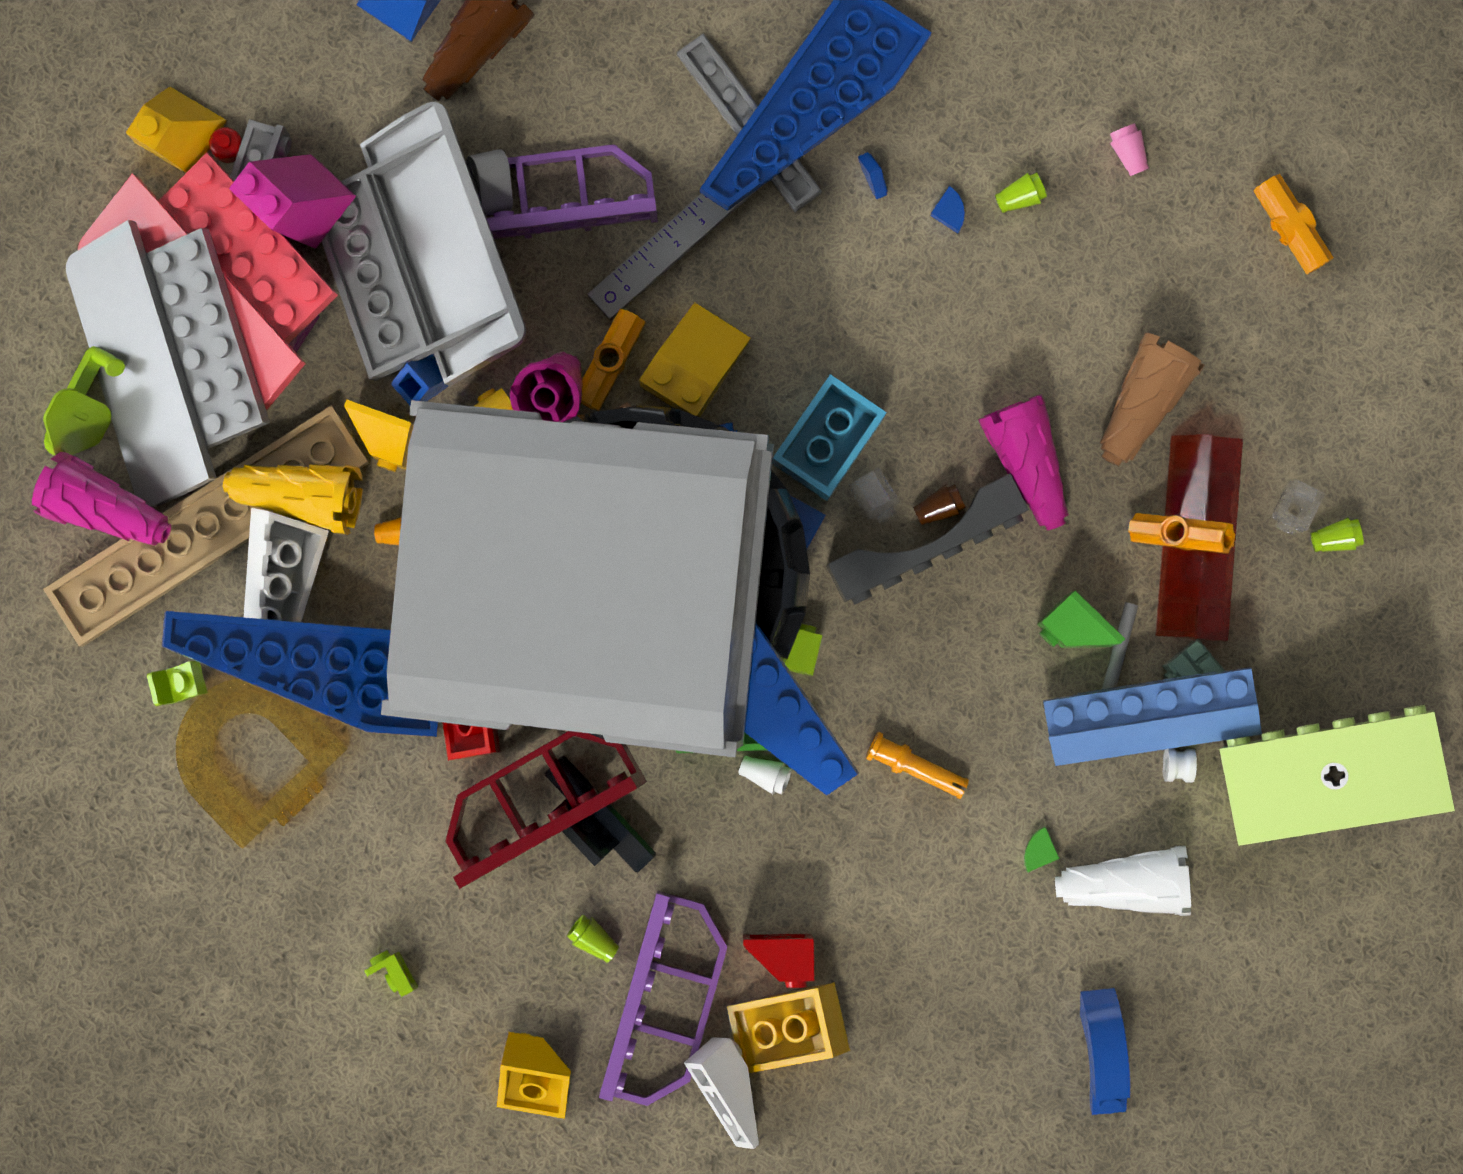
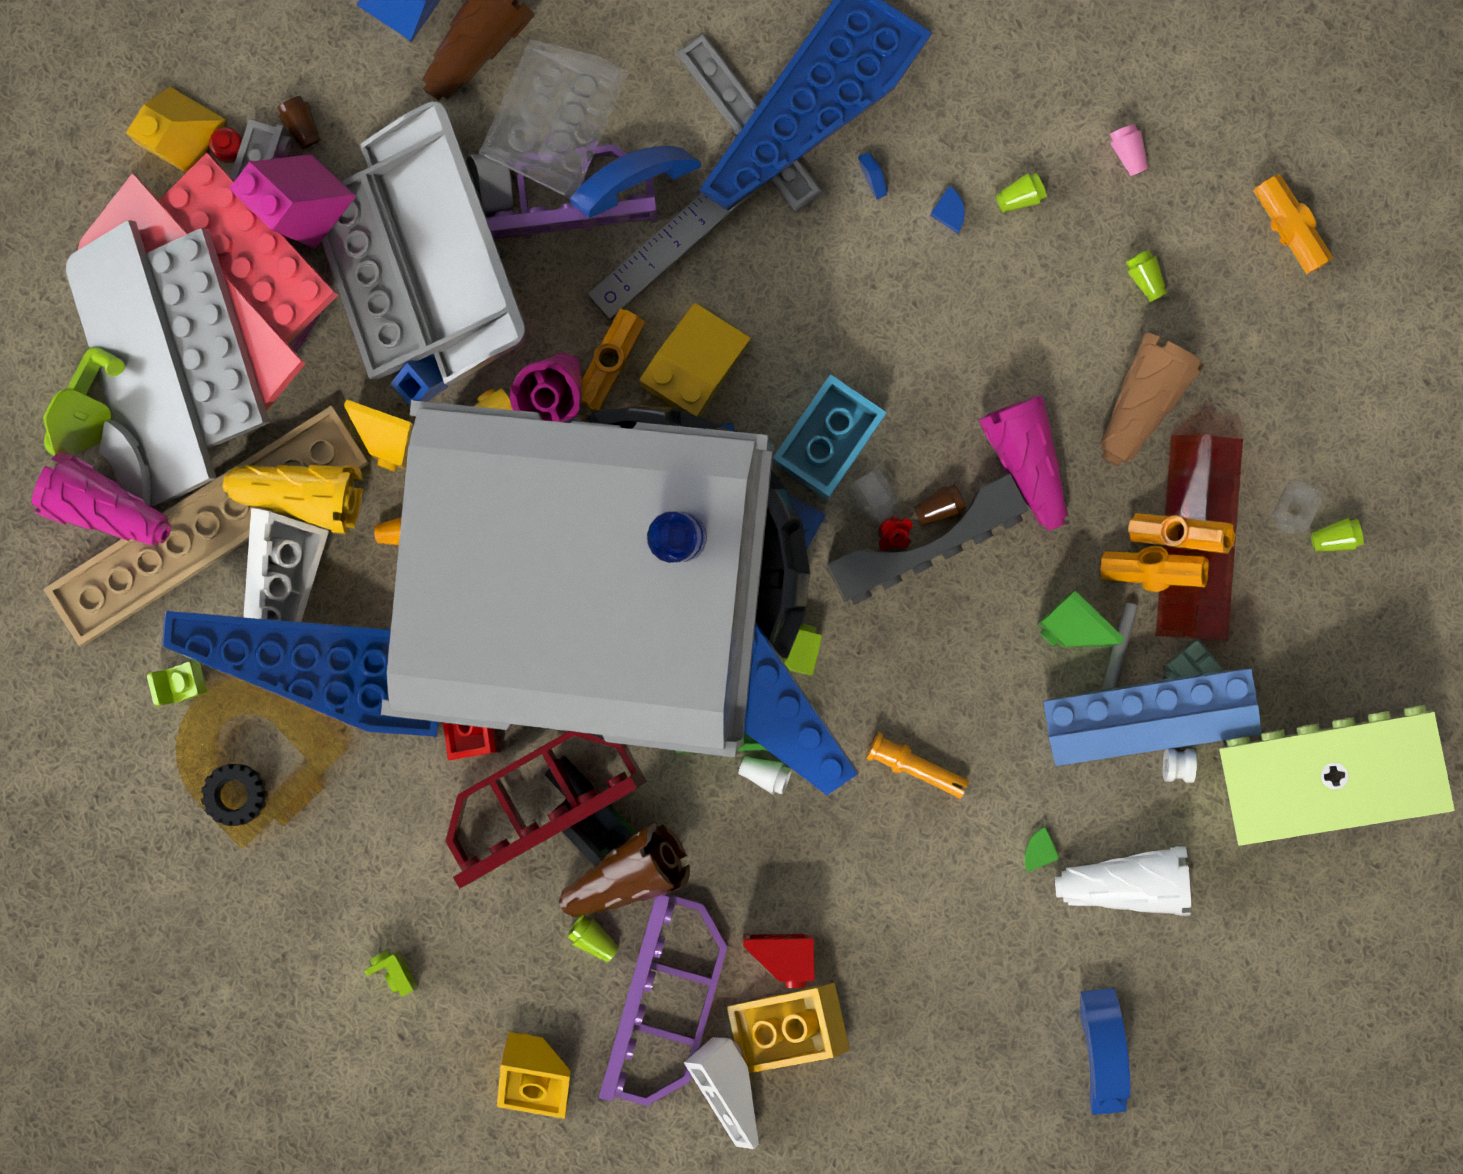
(123, 454): none -> light grey tile
(212, 794): none -> black tyre
(299, 121): none -> reddish brown cone
(554, 115): none -> clear slope
(600, 190): none -> blue slope
(632, 873): none -> reddish brown cone
(676, 537): none -> clear blue wheel
(889, 528): none -> red plate
(1147, 274): none -> lime cone
(1154, 568): none -> light orange piece

